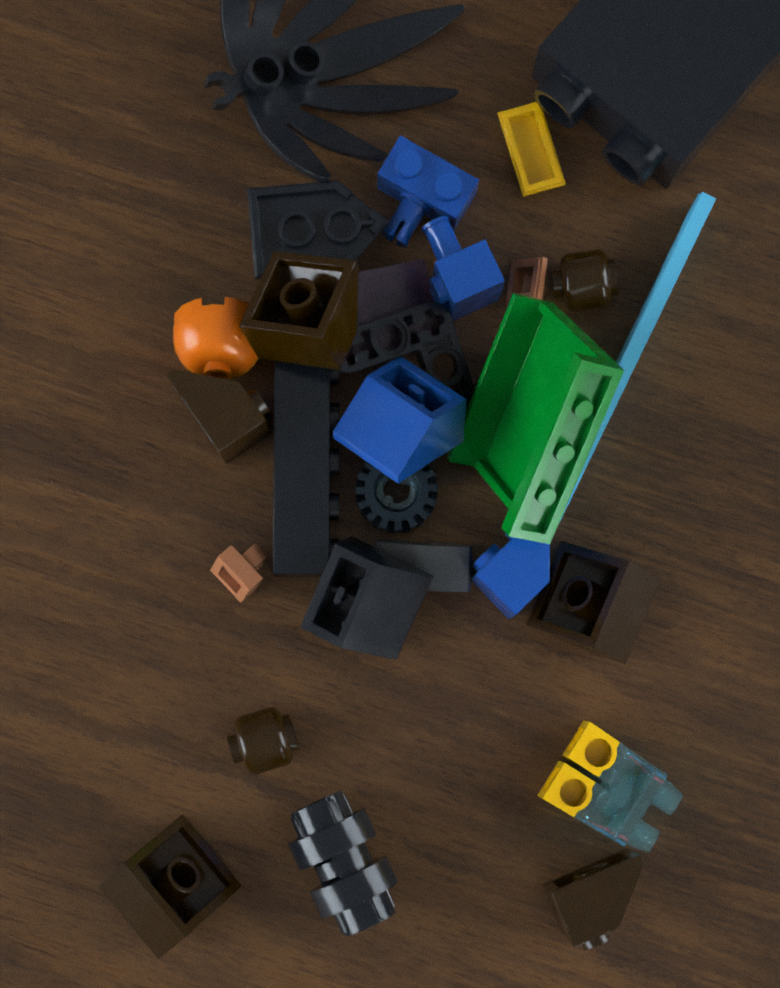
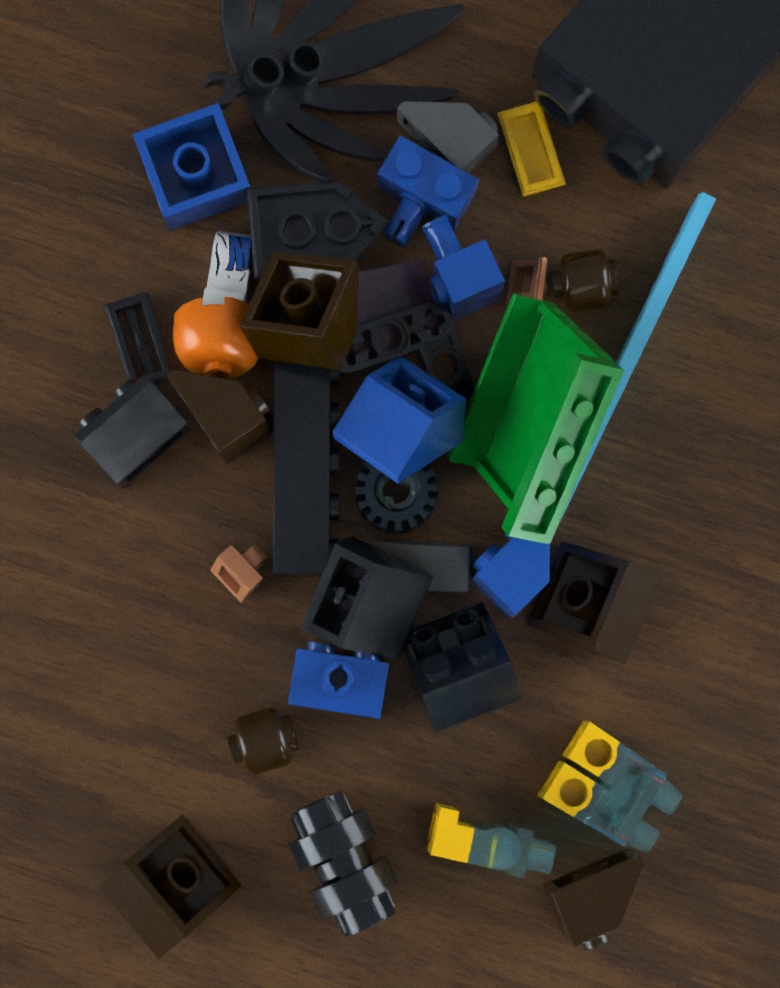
(128, 305): none -> black tile
(131, 430): none -> black slope
(193, 167): none -> blue brick
(229, 268): none -> white leg
(337, 681): none -> blue brick
(450, 131): none -> dark grey slope
(460, 667): none -> black slope
(489, 844): none -> clear light blue hips

